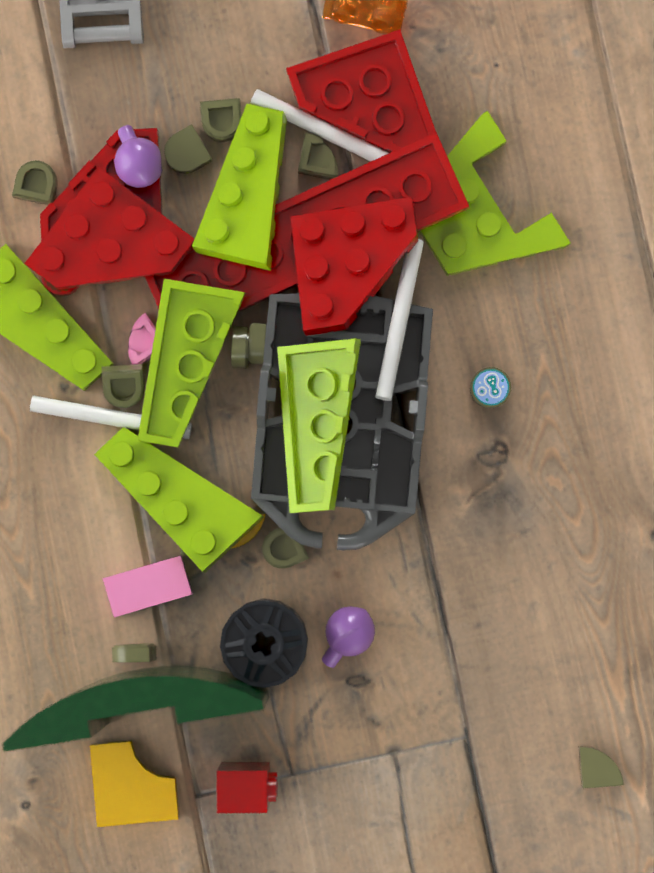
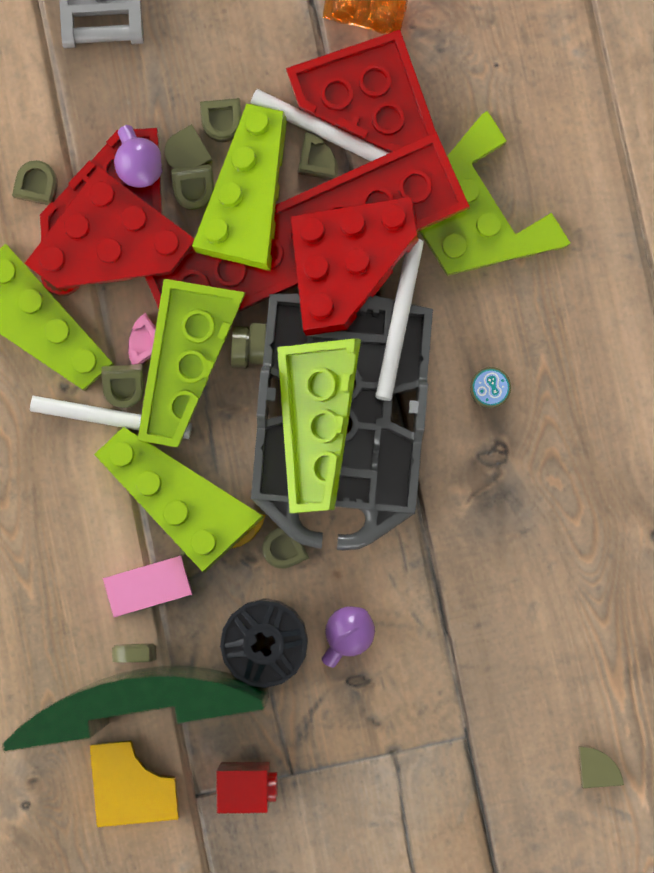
(192, 186): none -> olive tile

